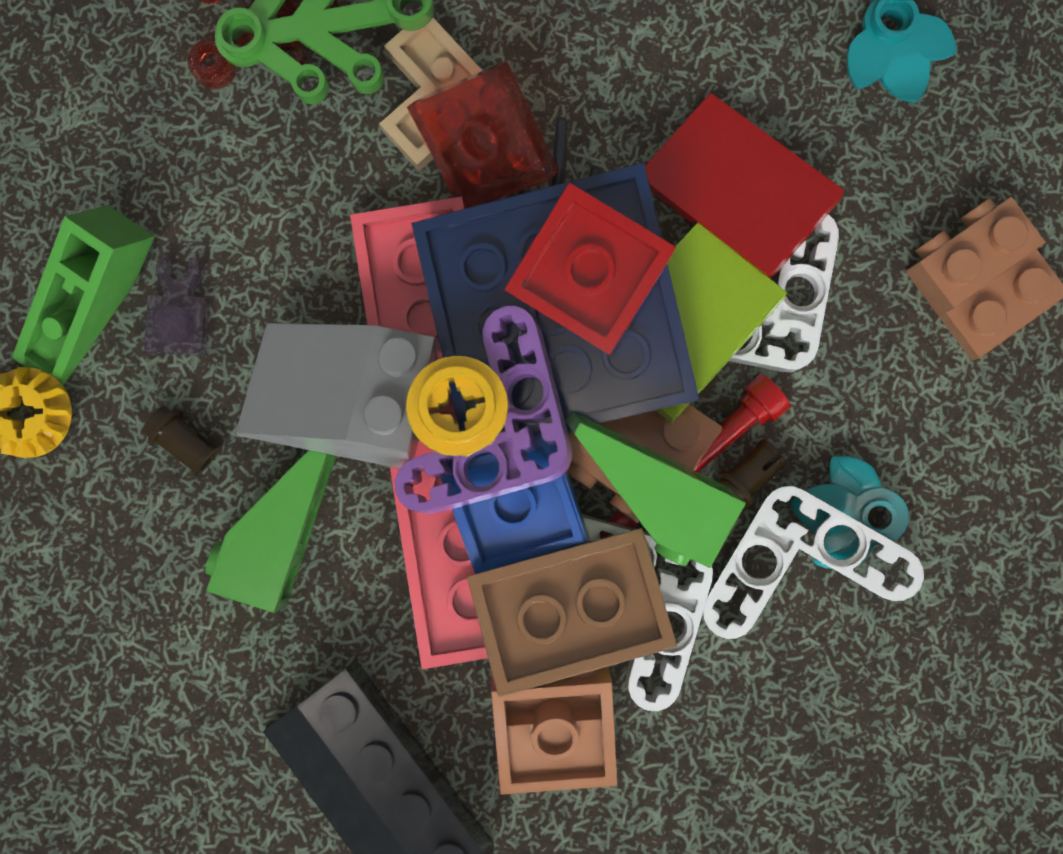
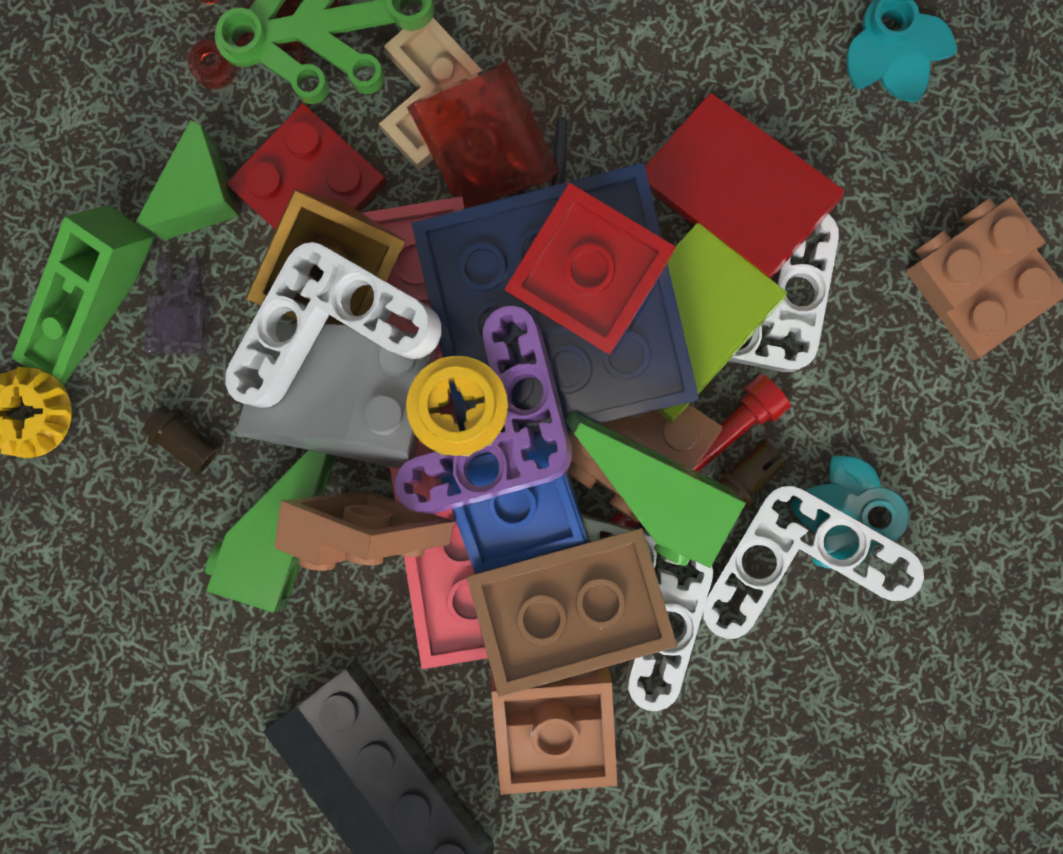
(190, 189): none -> bright green slope
(304, 157): none -> red plate
(327, 298): none -> white beam
(338, 228): none -> pearl gold slope
(355, 529): none -> nougat plate

